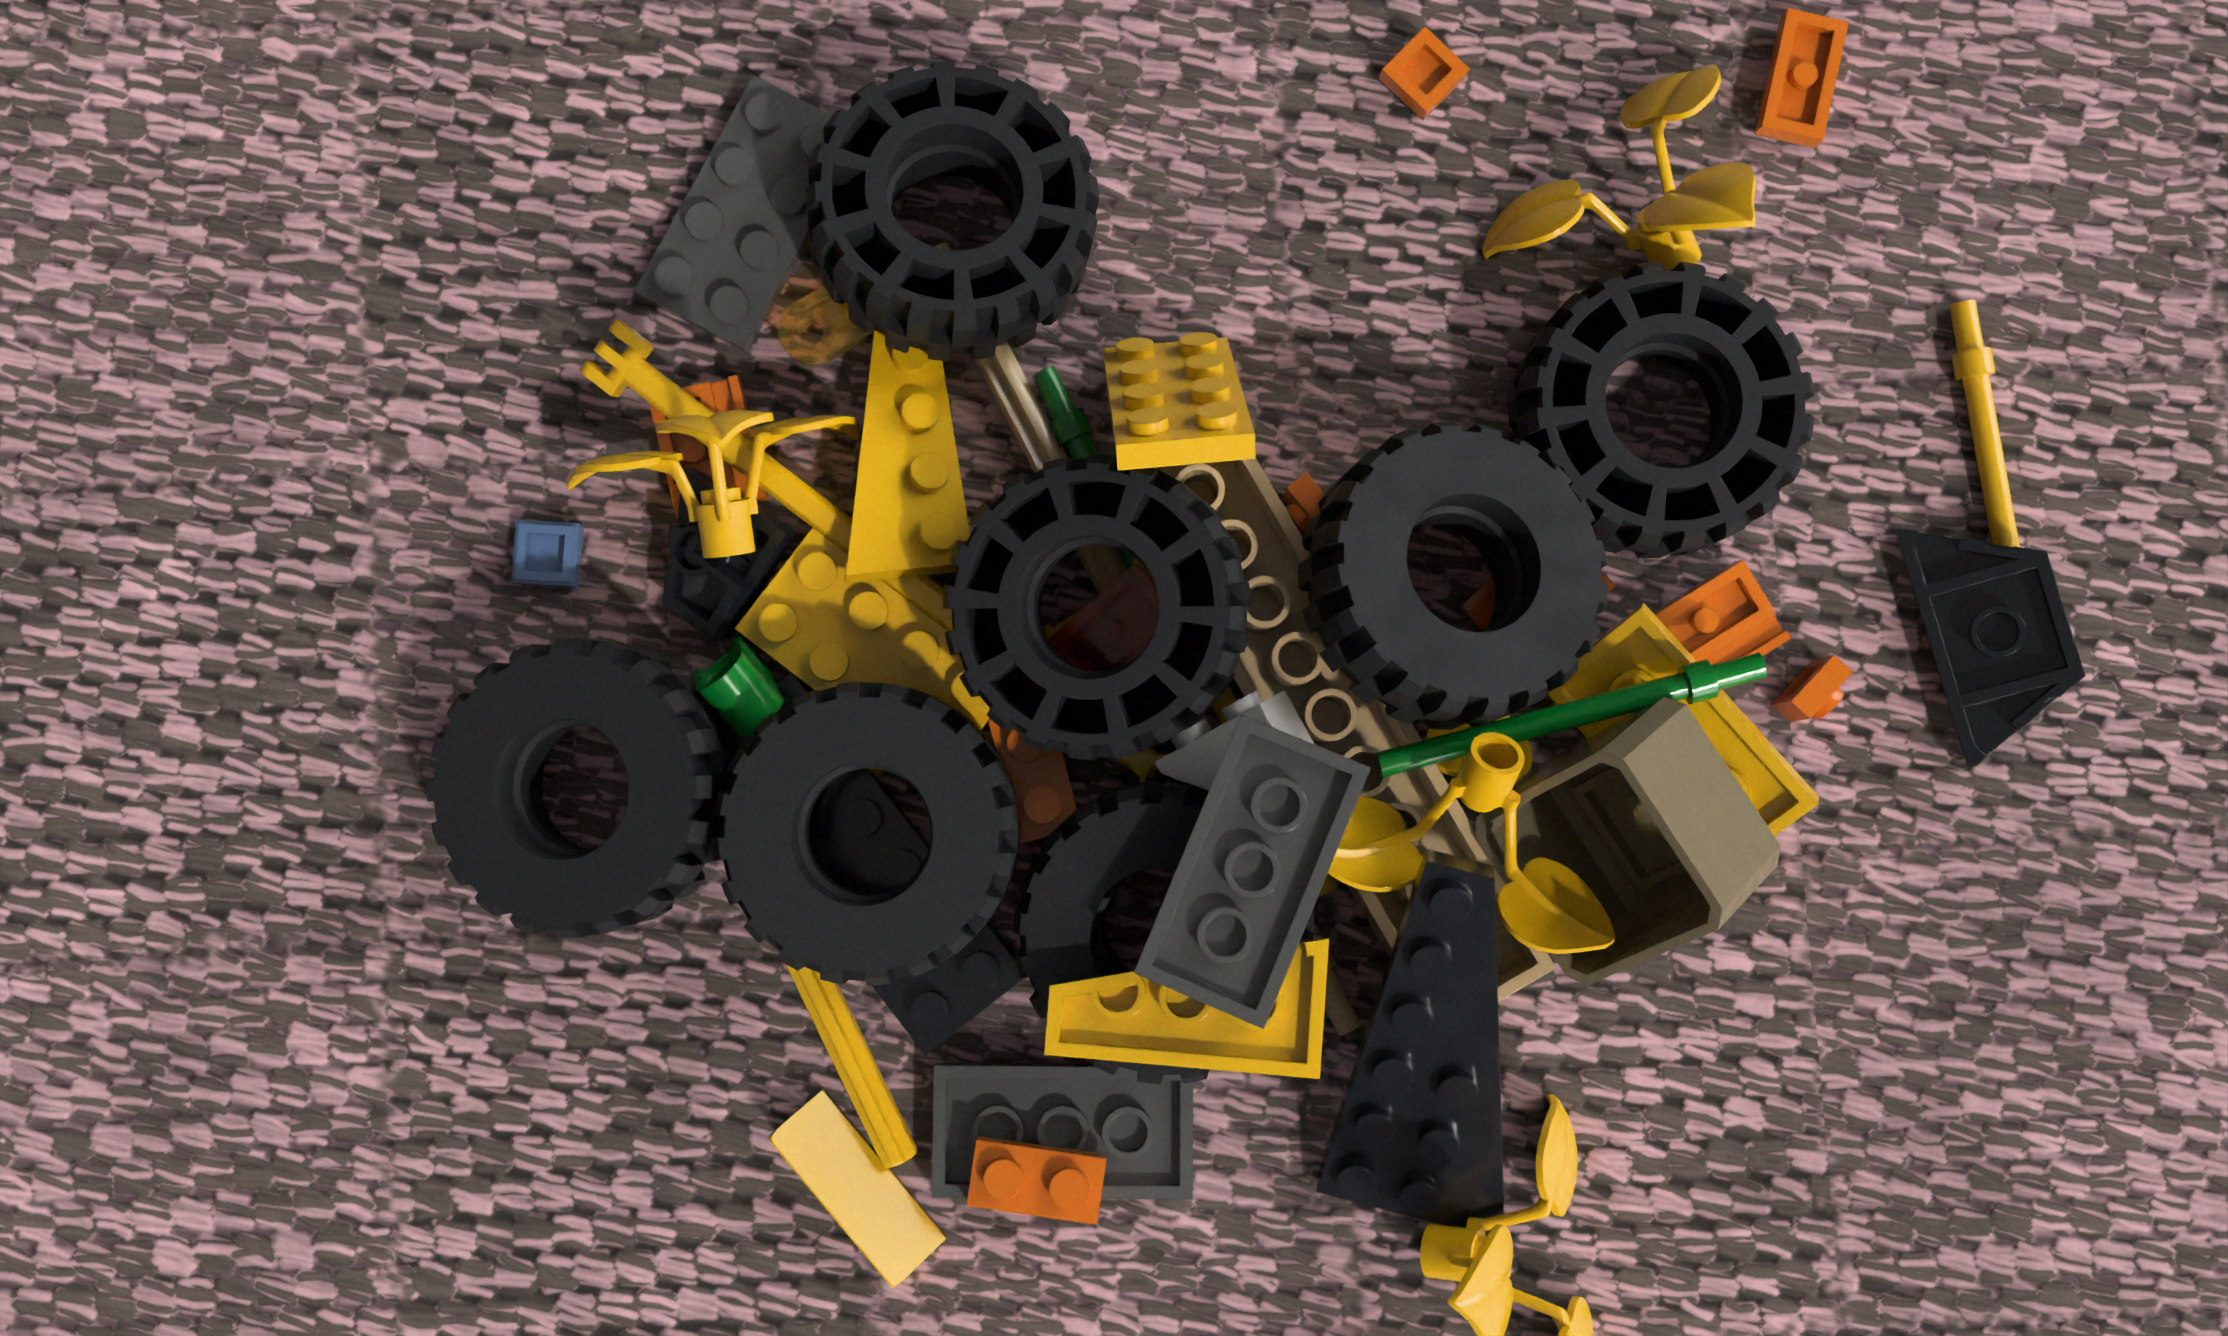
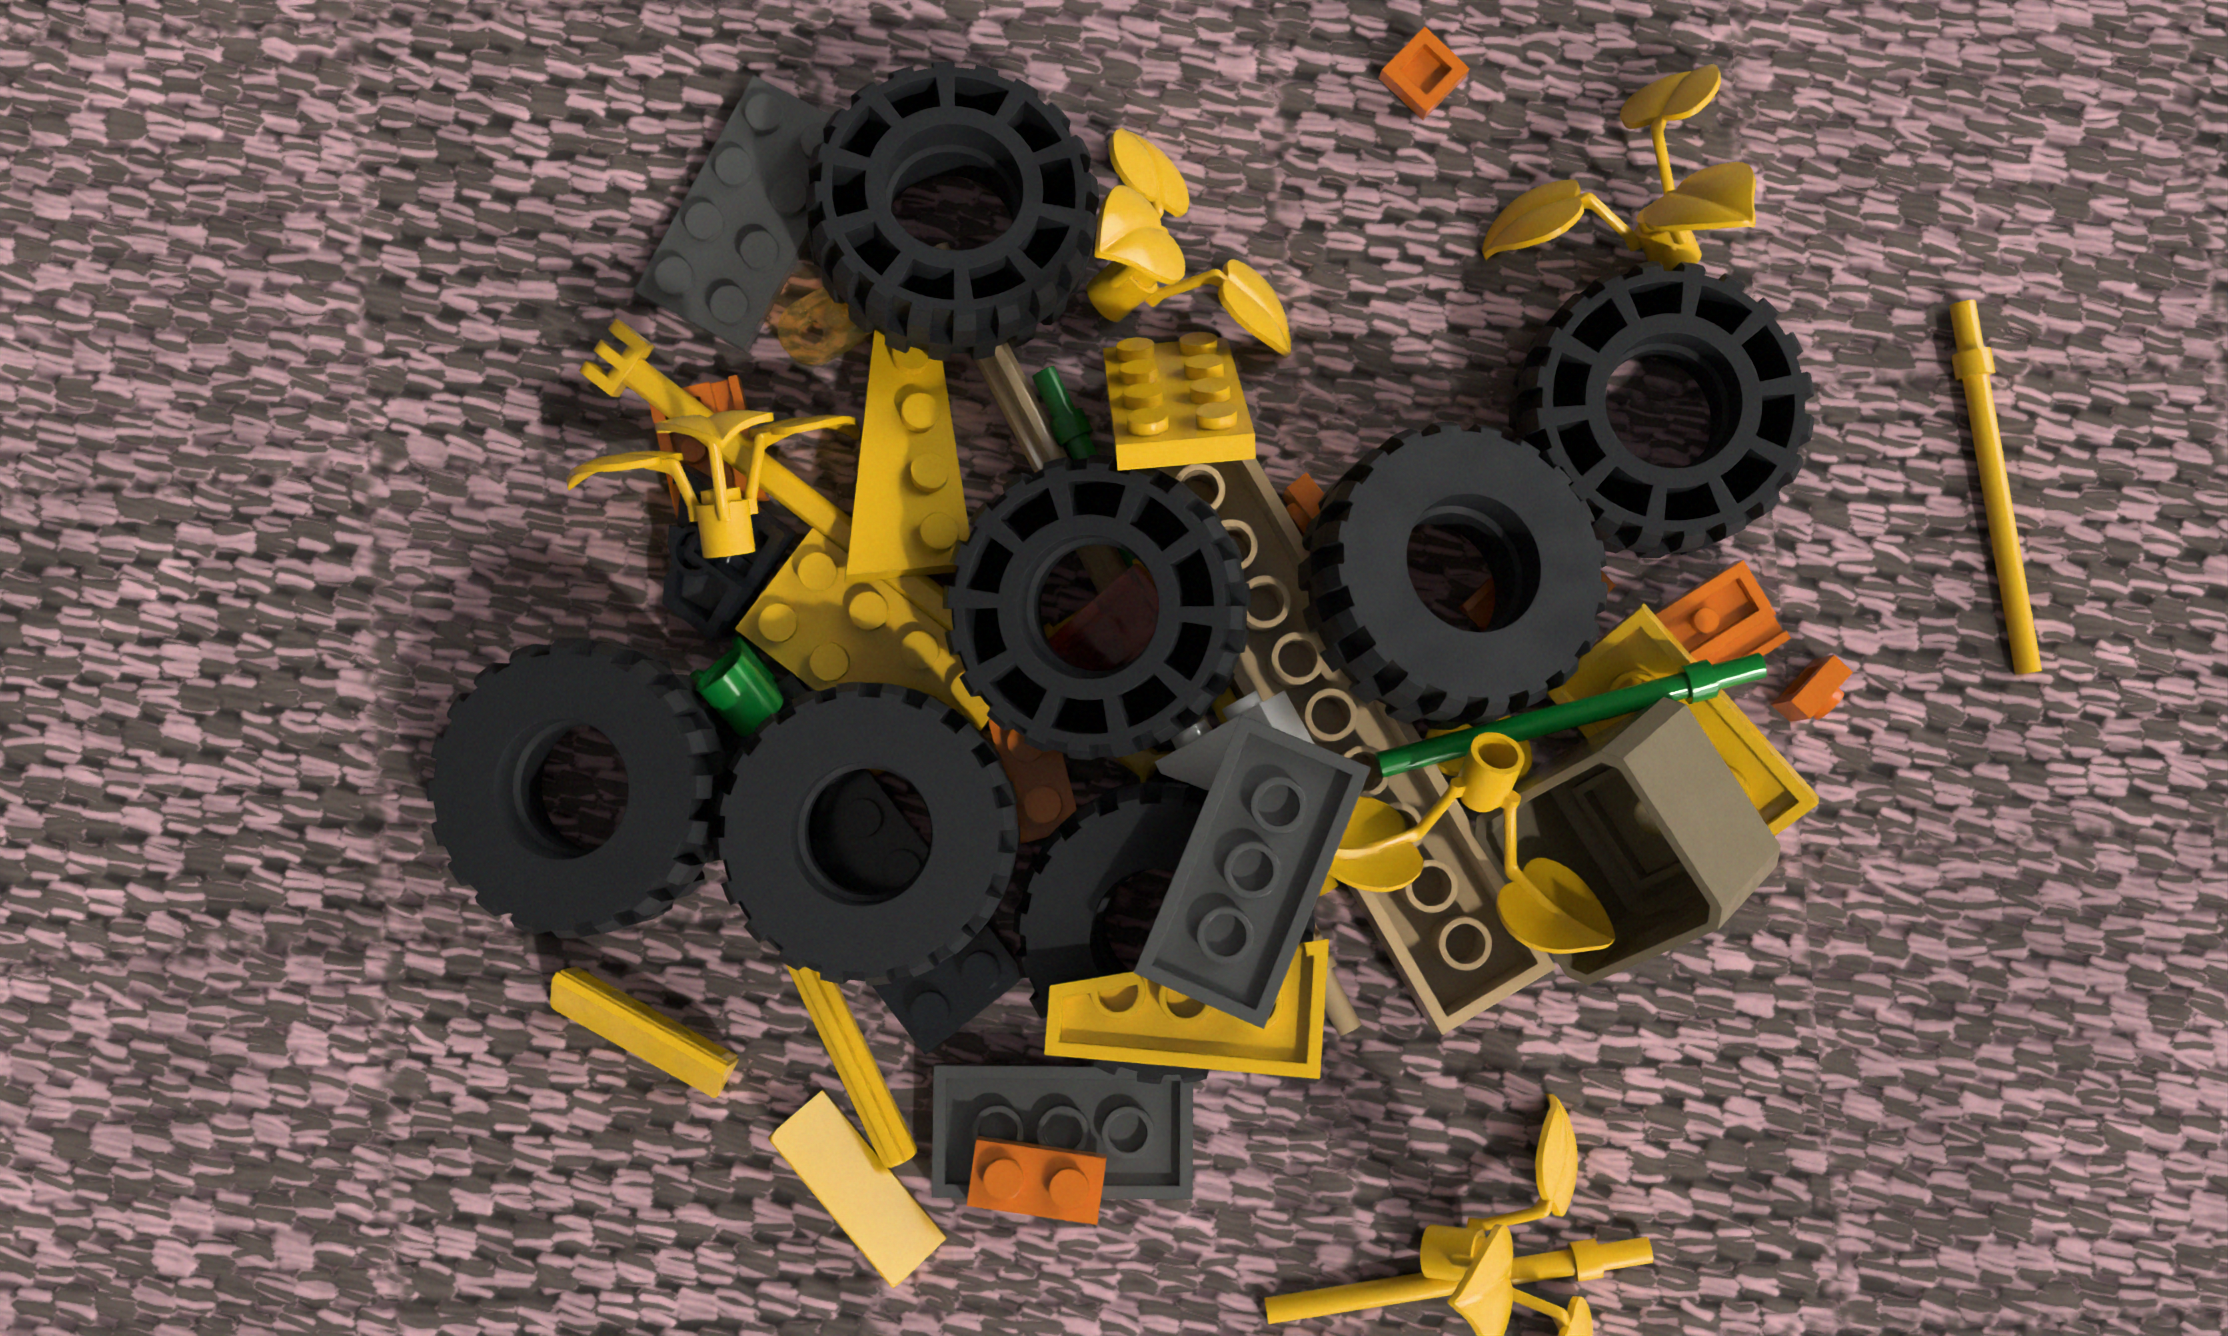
(547, 554): medium blue tile -> none
(642, 1030): none -> yellow slope
(1146, 254): none -> yellow plant
(1425, 1088): black wing -> none
(1581, 1260): none -> yellow bar
(1801, 78): orange plate -> none
(1992, 634): black wing -> none

